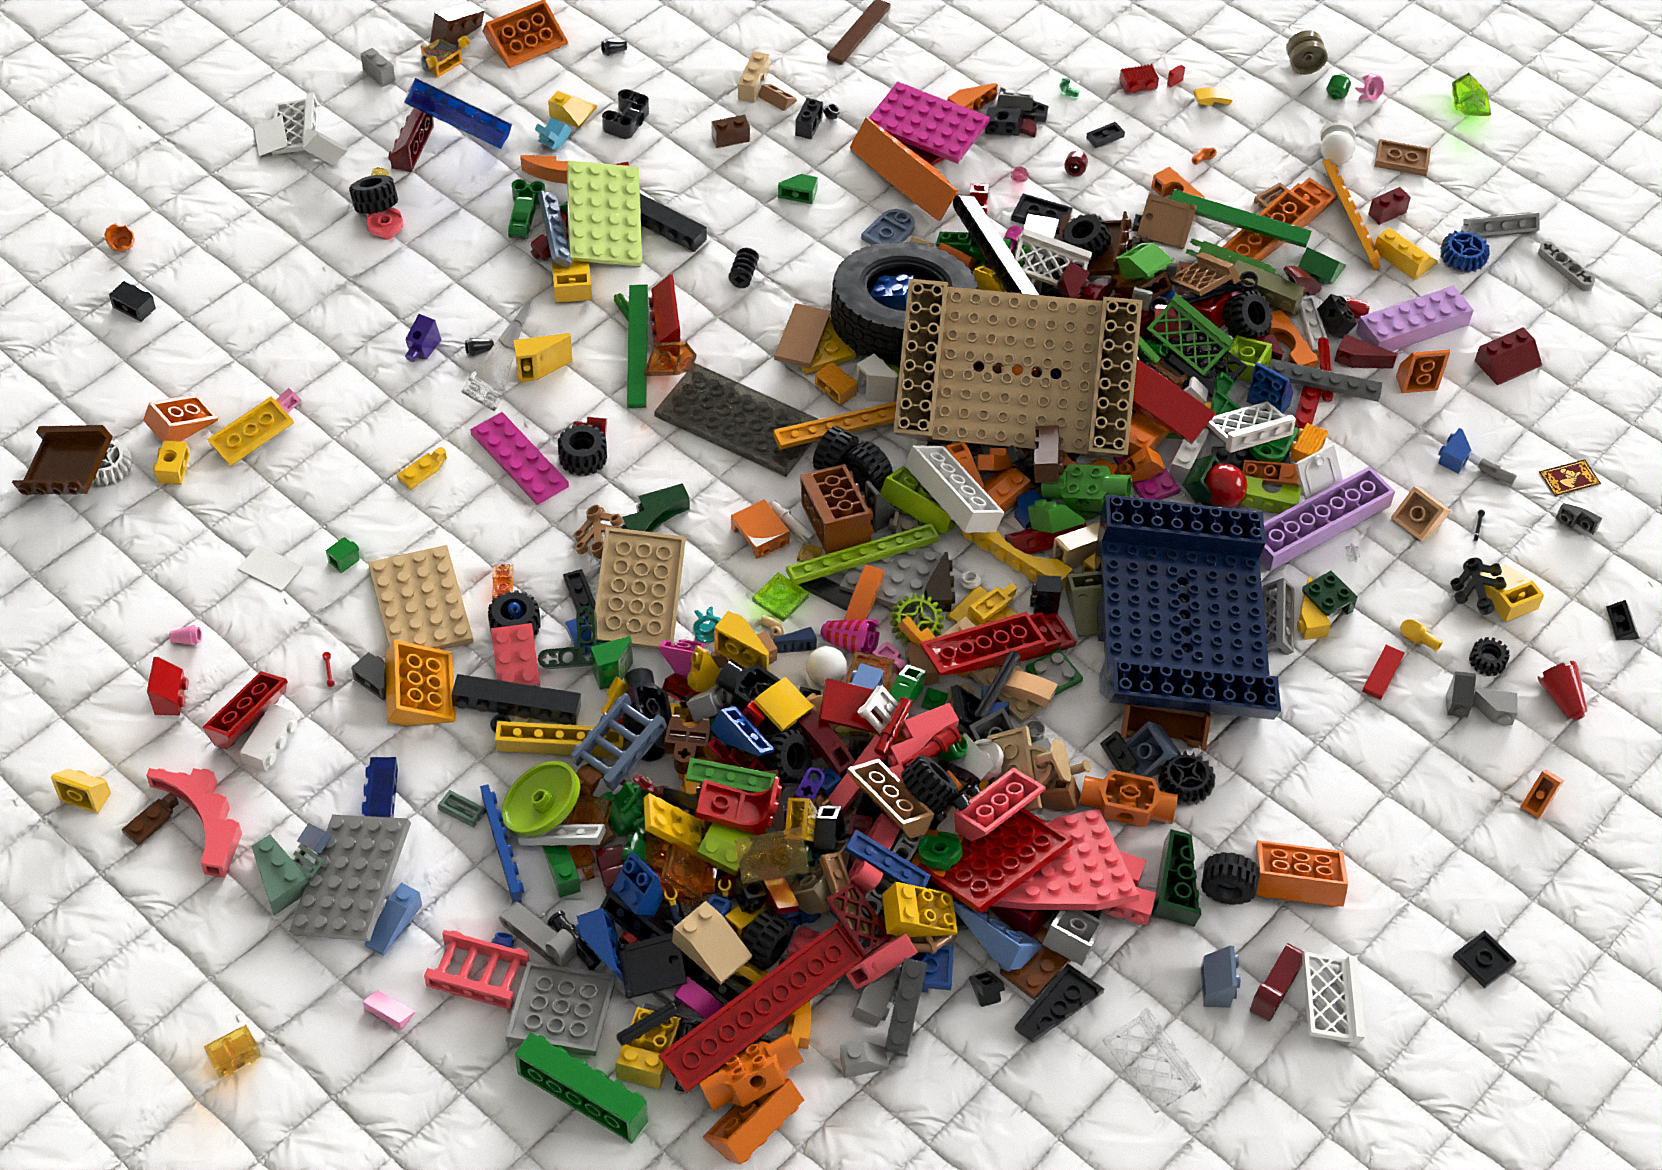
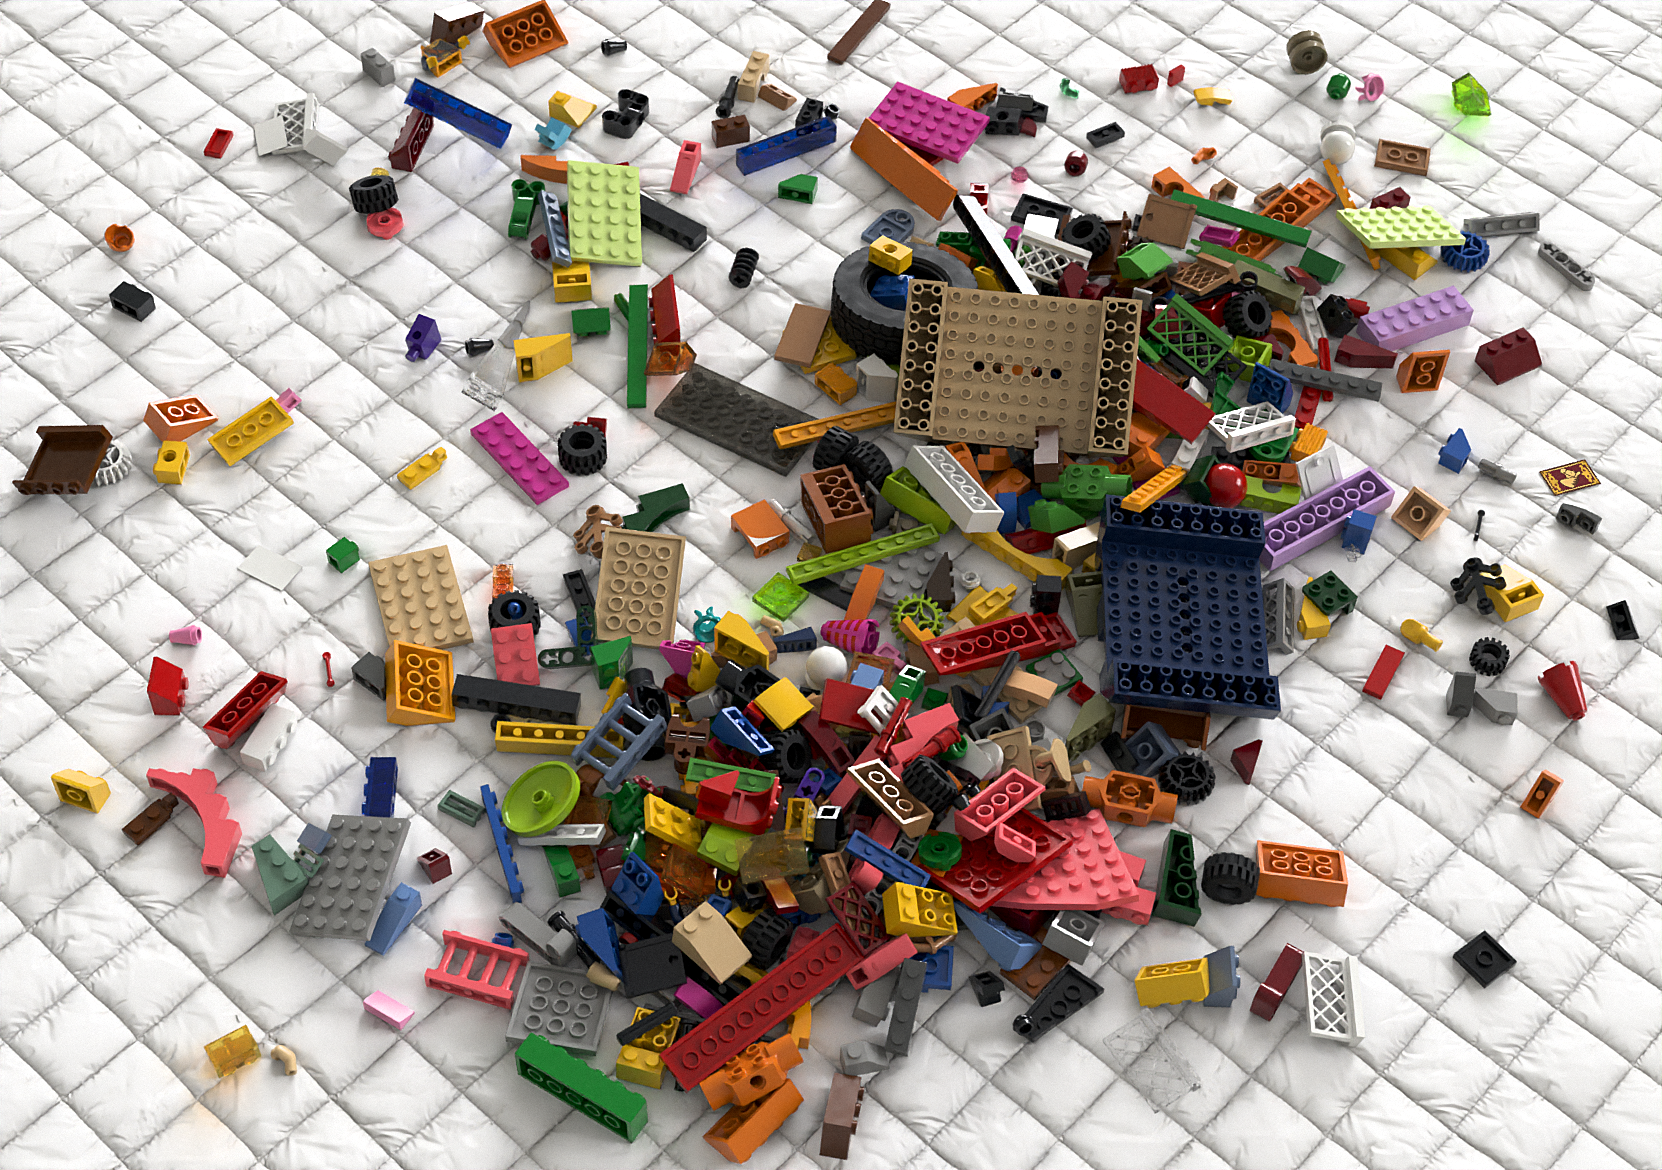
(218, 143): none -> red tile
(287, 1057): none -> tan arm
(435, 865): none -> dark red slope
(591, 320): none -> green slope
(602, 976): none -> tan cone
(686, 166): none -> coral slope
(718, 789): none -> red slope
(727, 101): none -> black pin
(786, 145): none -> clear blue brick
(840, 1115): none -> reddish brown wedge
(890, 255): none -> yellow brick
(1008, 504): none -> blue slope
(1014, 844): none -> coral slope
(1023, 1024): none -> black plate
(1078, 801): none -> black slope
(1081, 693): none -> red tile
(1090, 726): none -> olive slope
(1154, 488): none -> light orange plate
(1173, 982): none -> yellow slope
(1219, 236): none -> dark pink tile
(1223, 188): none -> medium nougat bracket
(1245, 759): none -> dark red slope
(1358, 530): none -> blue brick
(1400, 227): none -> yellowish green plate

